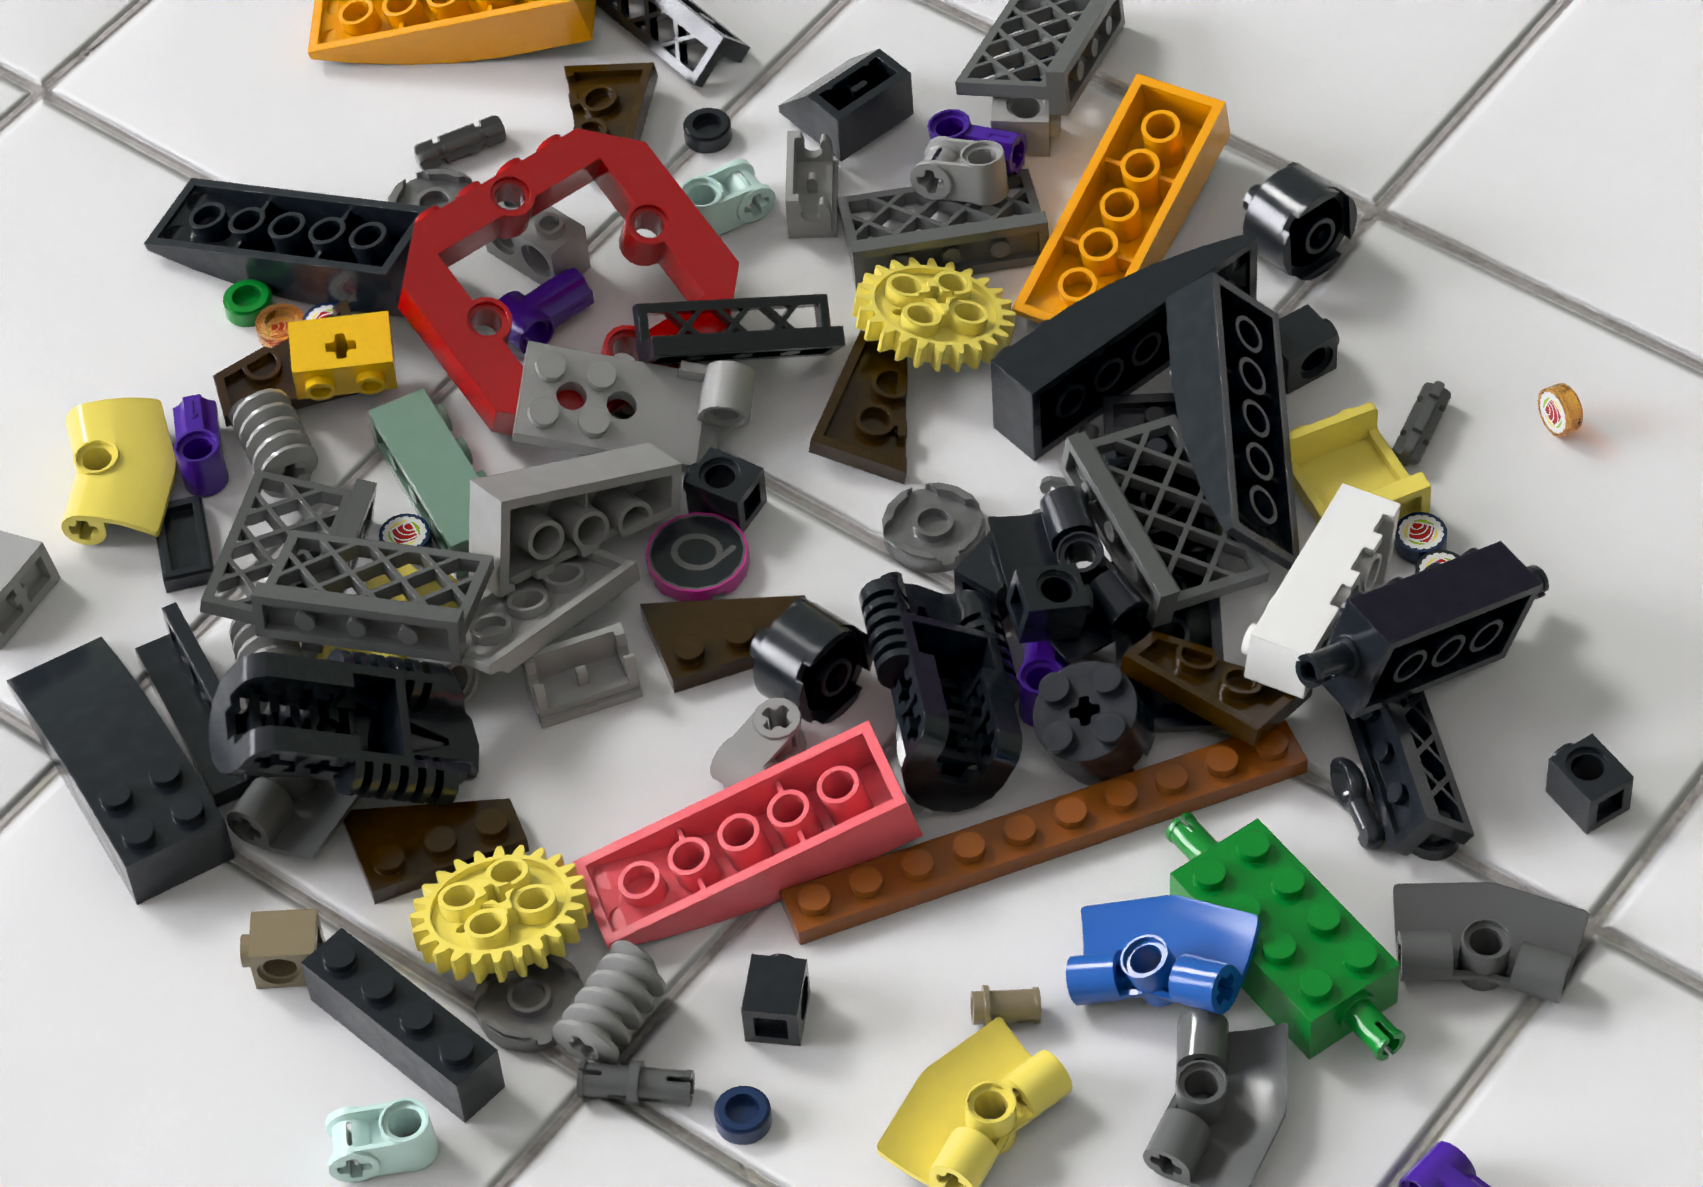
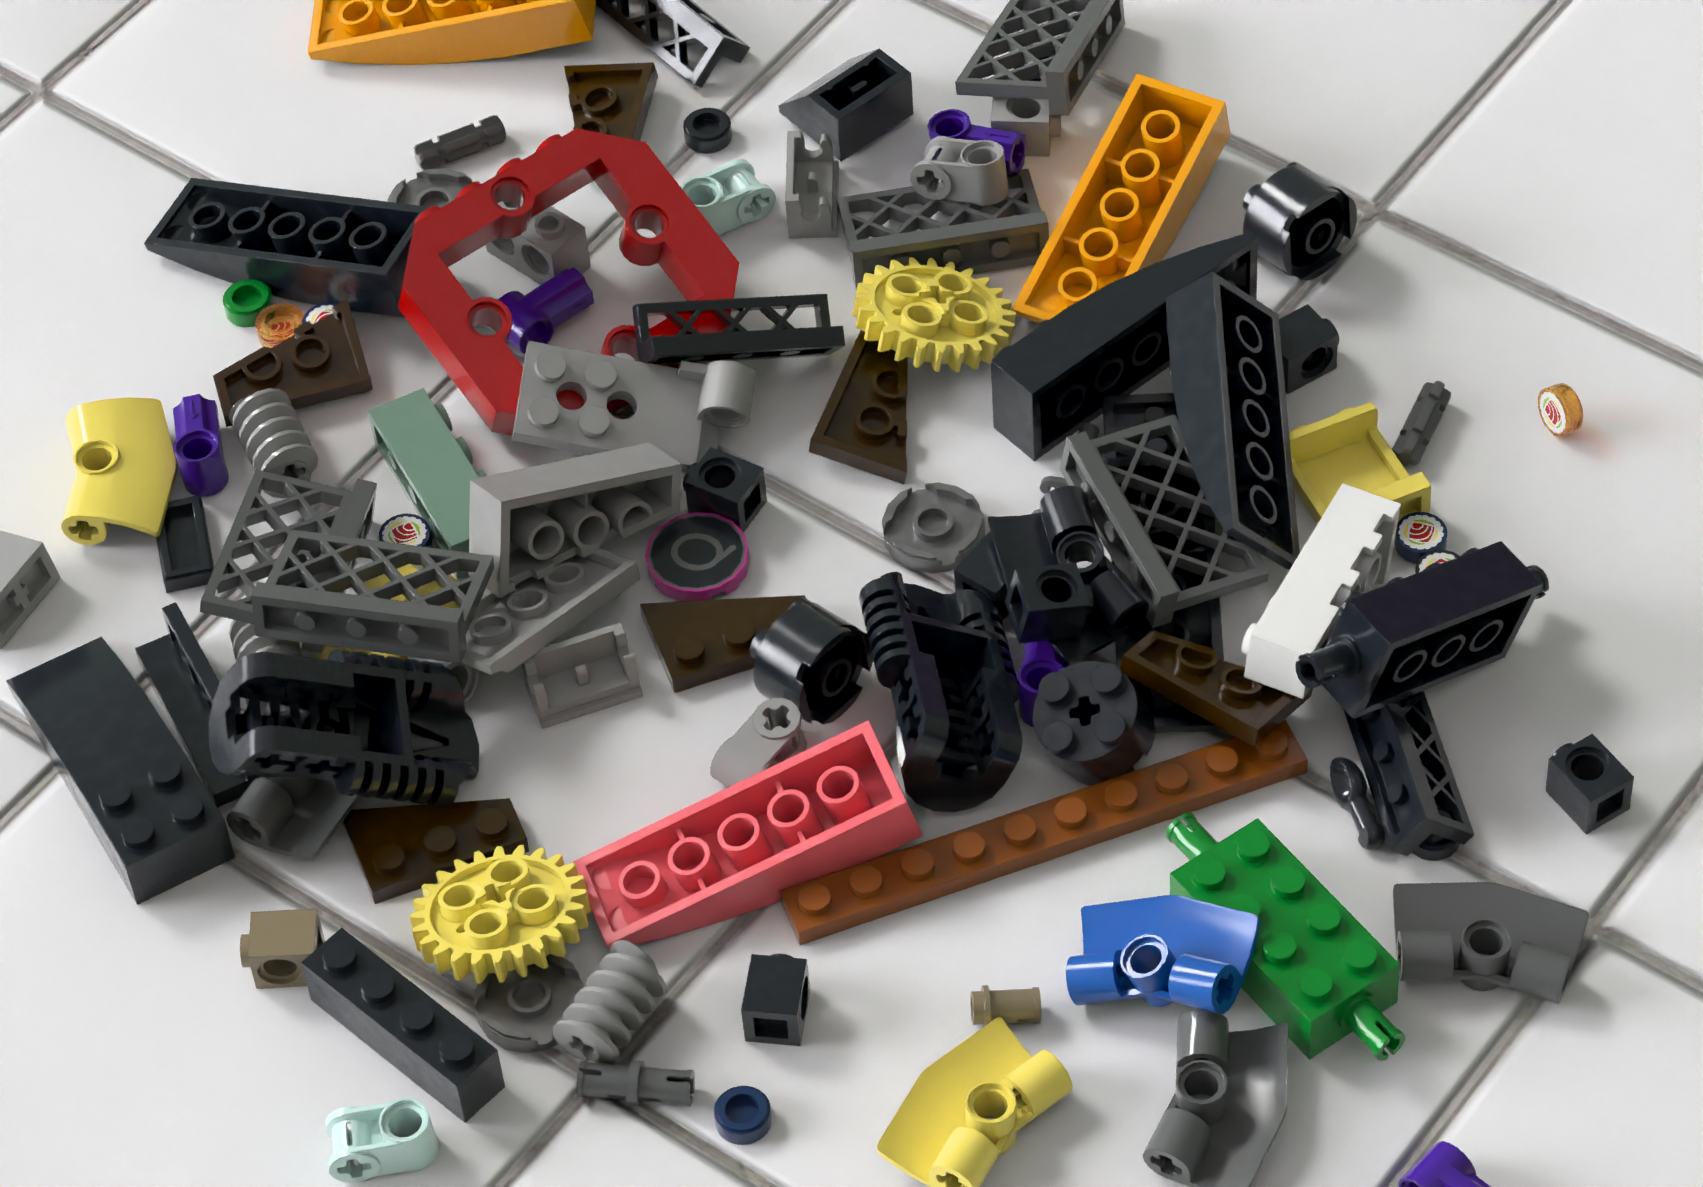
(342, 355): yellow brick -> none

